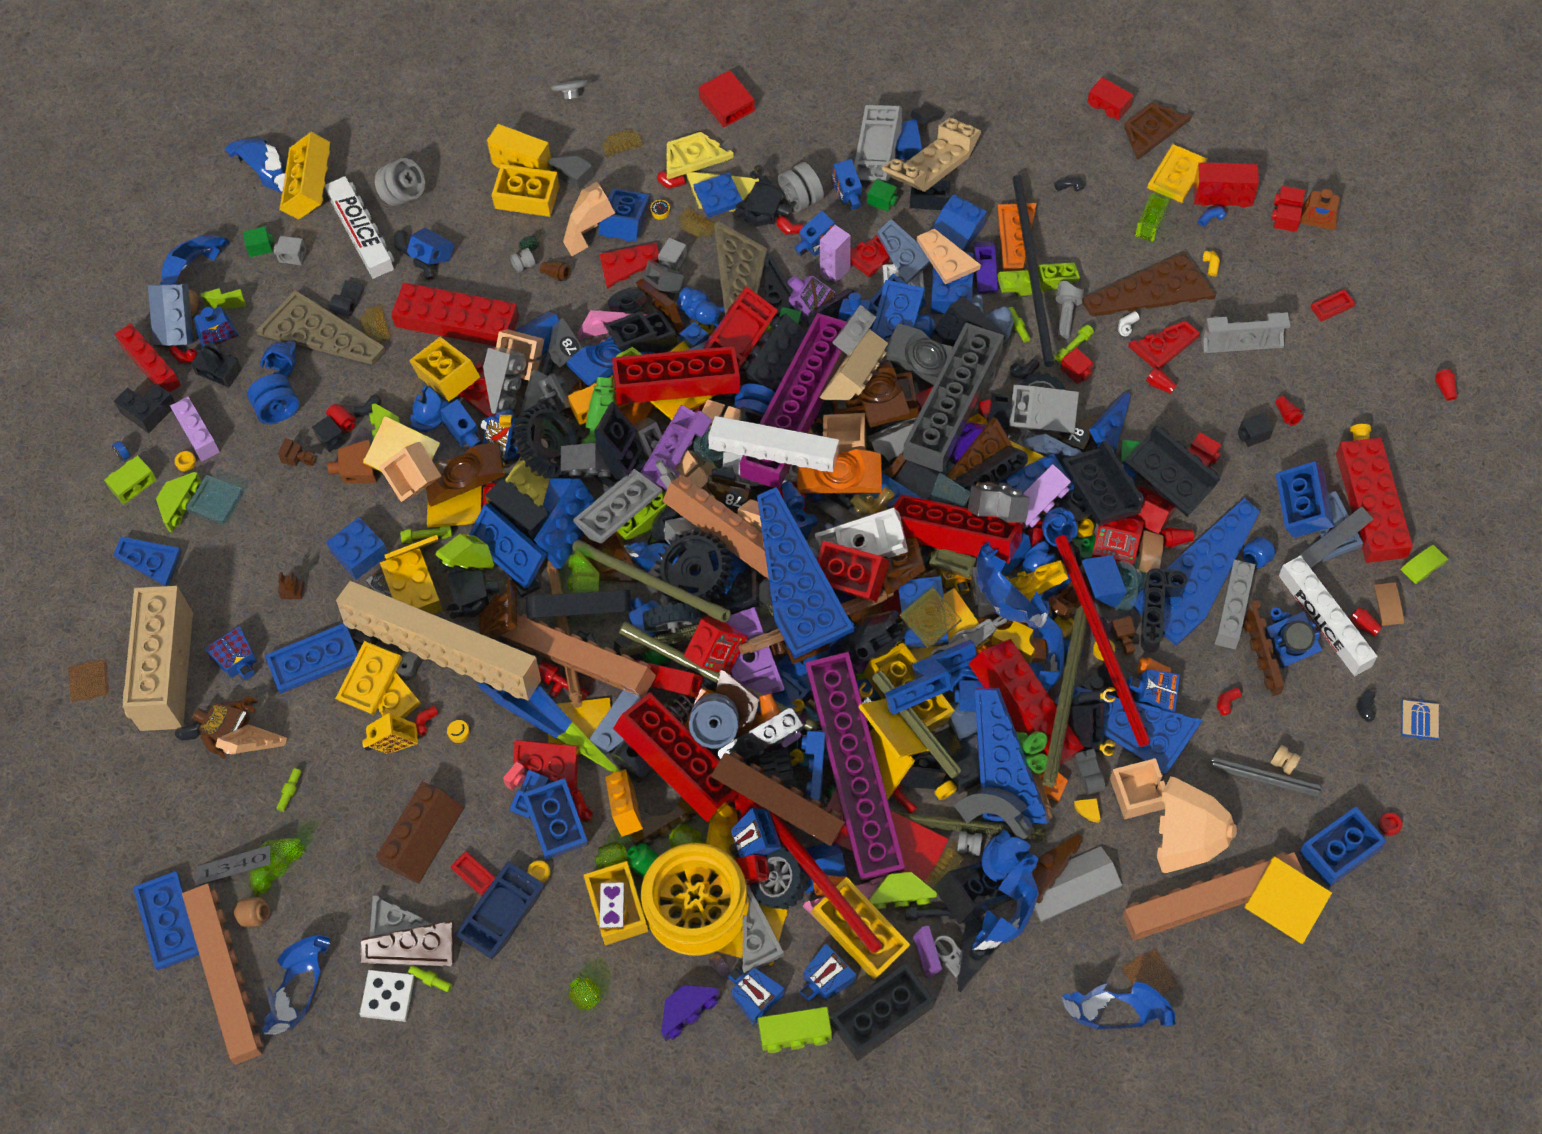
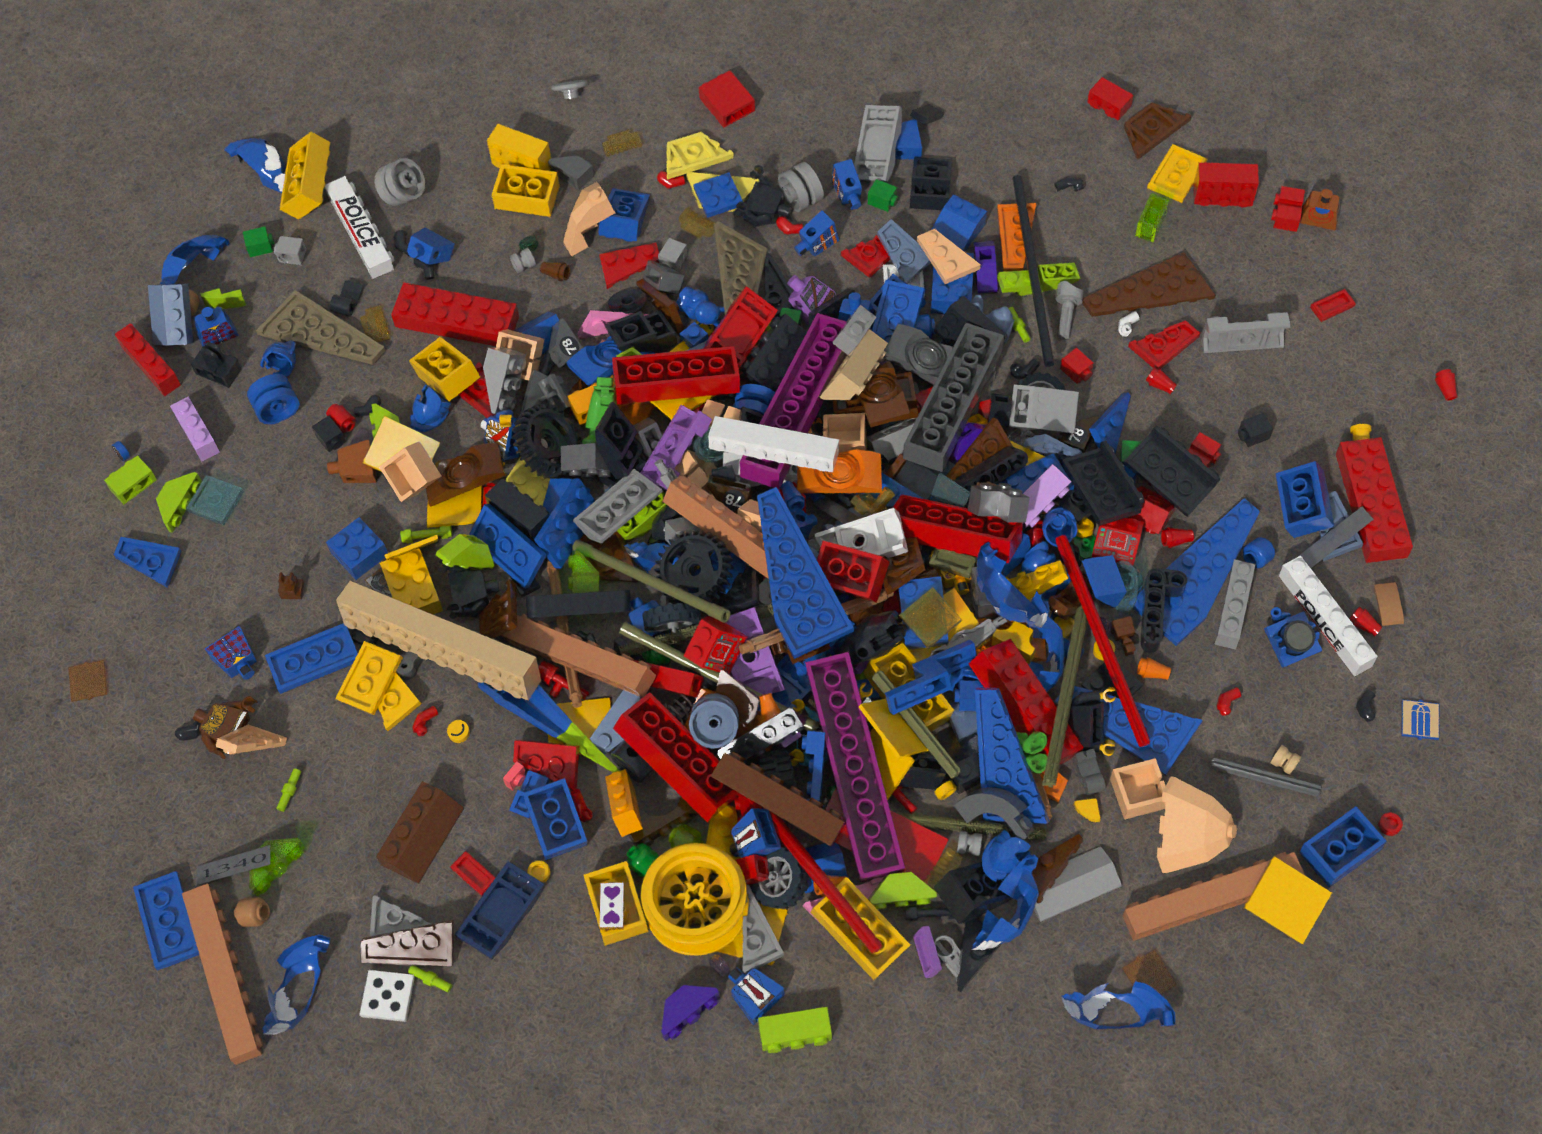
(145, 410): black brick -> none
(158, 658): tan piece -> none
(183, 357): red arm -> none
(185, 461): yellow tile -> none
(291, 454): reddish brown piece -> none
(390, 734): yellow torso -> none
(460, 424): blue torso -> none
(584, 993): clear neon green head -> none
(610, 855): clear neon green head -> none
(660, 209): tile -> none
(826, 975): blue torso -> none
(834, 254): lavender brick -> none
(881, 1012): black brick -> none
(939, 158): tan slope -> none
(1083, 334): lime bar -> none
(1150, 551): medium nougat slope -> none
(1156, 689): blue torso -> none
(1211, 213): blue arm -> none
(1214, 262): yellow arm -> none
(1263, 648): reddish brown wing -> none
(1290, 413): red cone -> none
(1424, 564): lime slope -> none

